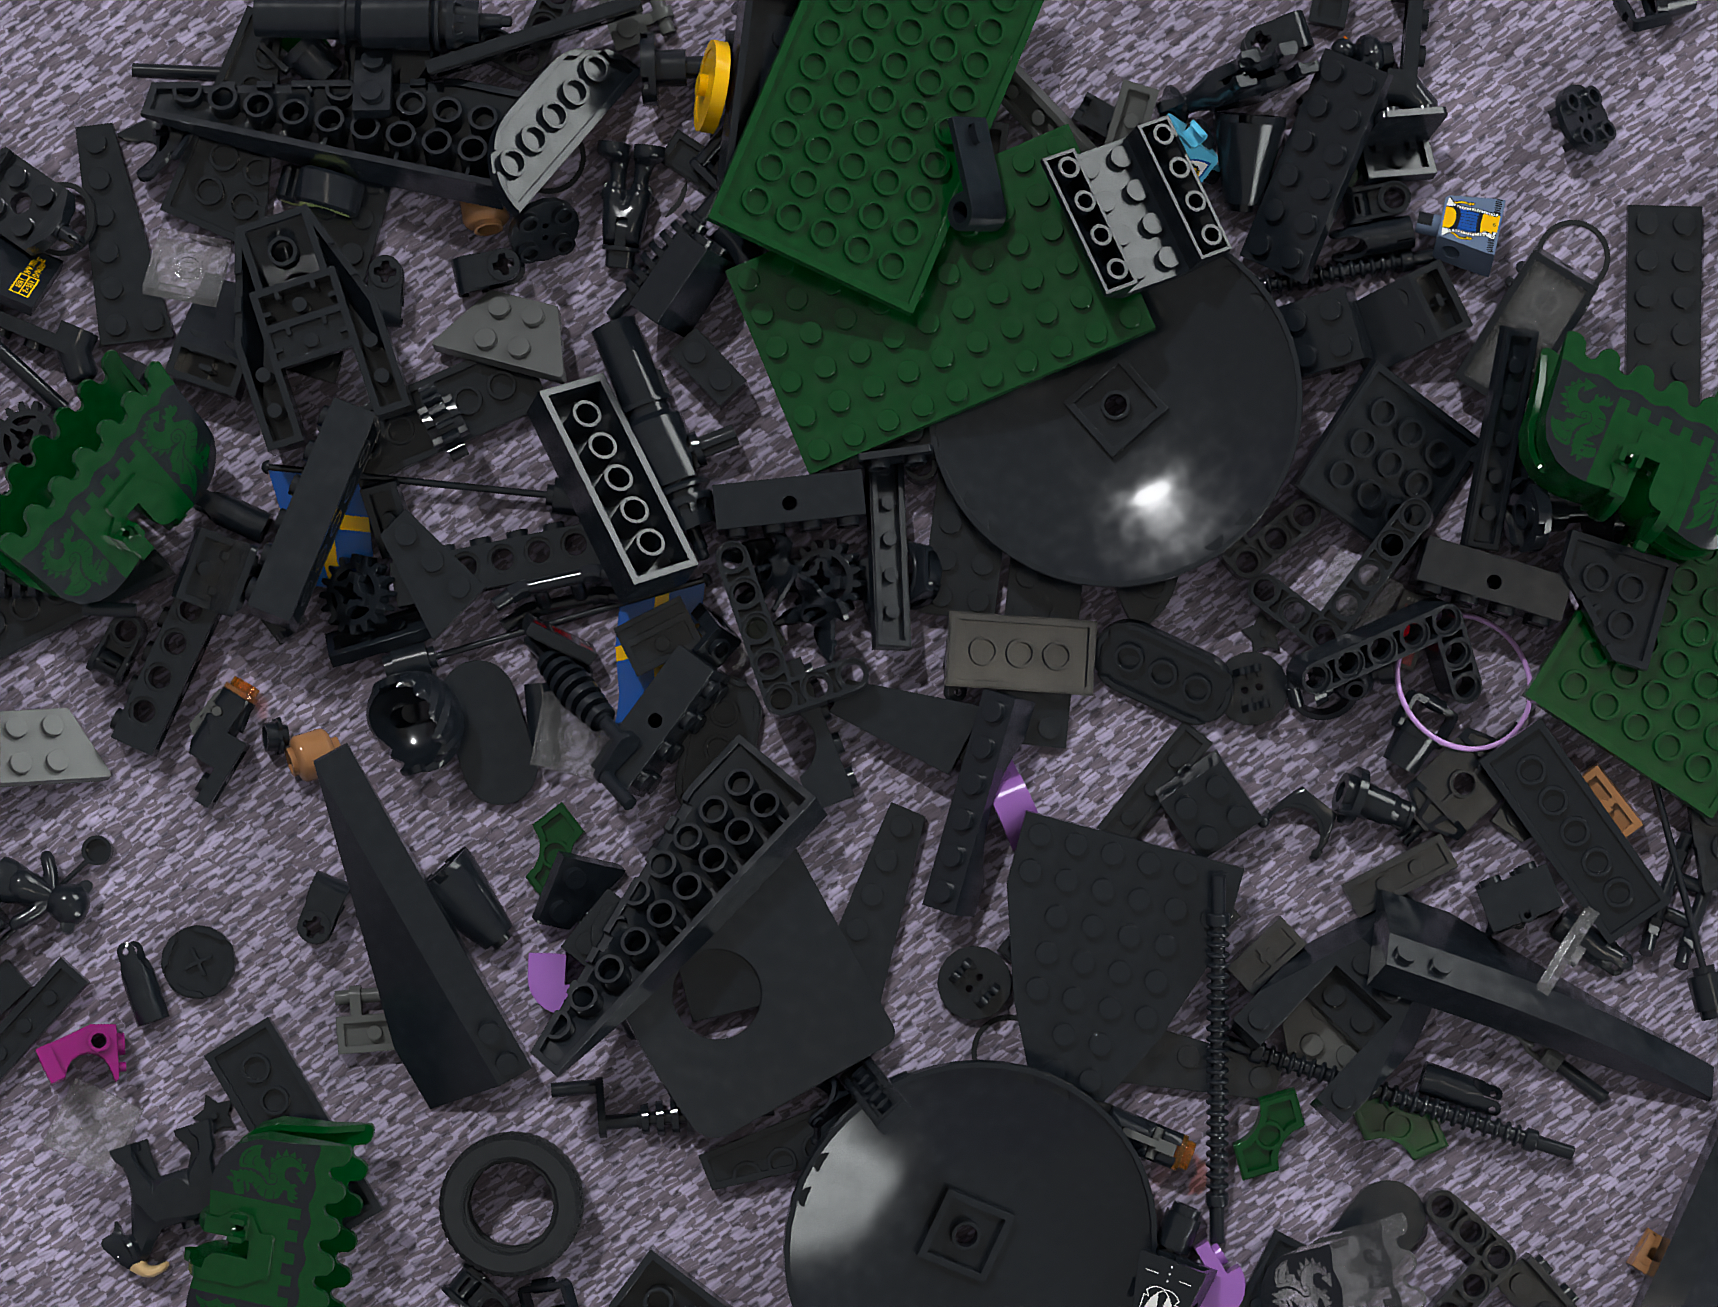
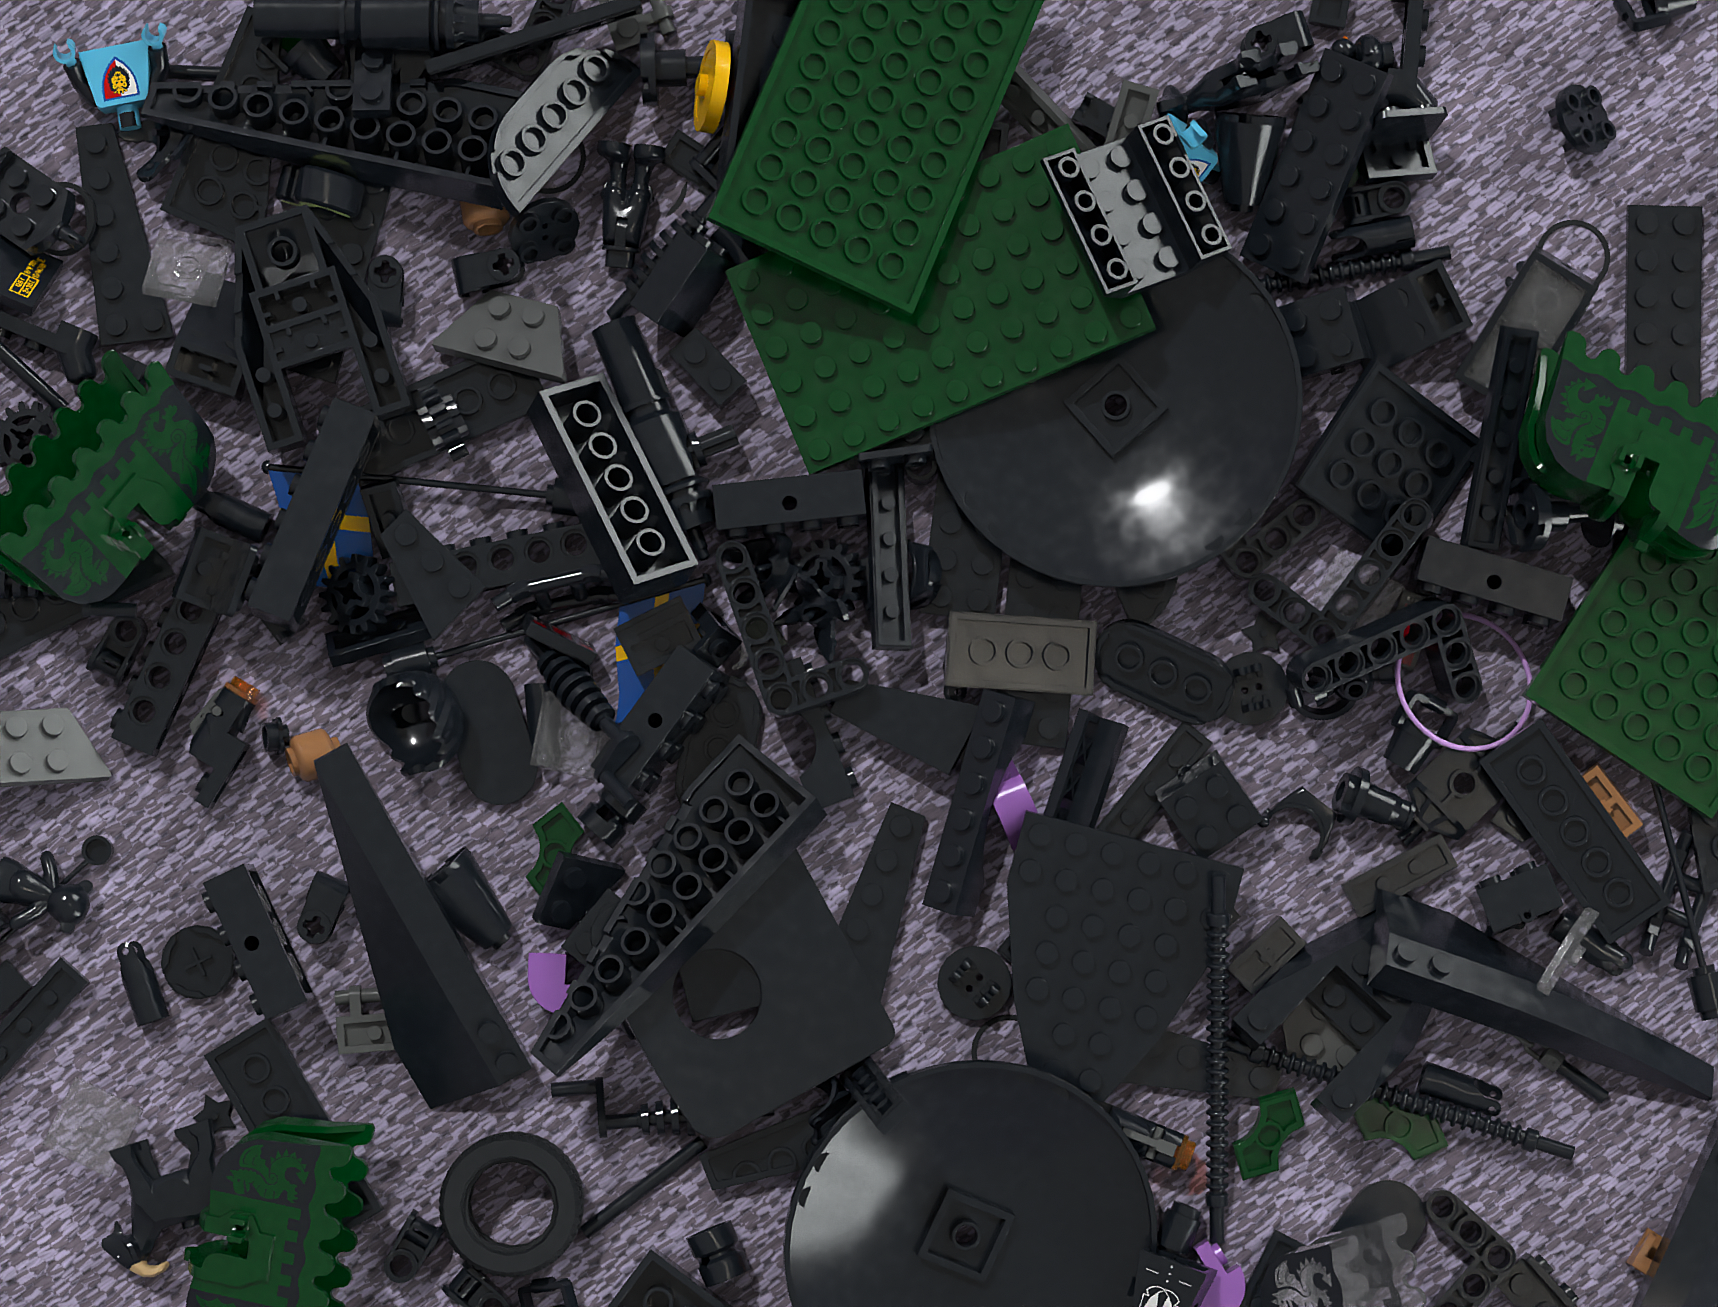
(59, 1054): magenta tile -> none
(118, 75): none -> torso
(249, 914): none -> black brick
(413, 1245): none -> black piece
(613, 830): none -> black wheel
(643, 1187): none -> black bar
(718, 1253): none -> black wheel
(981, 202): black door -> none
(1086, 769): none -> black fence
(1465, 231): torso -> none
(1618, 594): black plate -> none

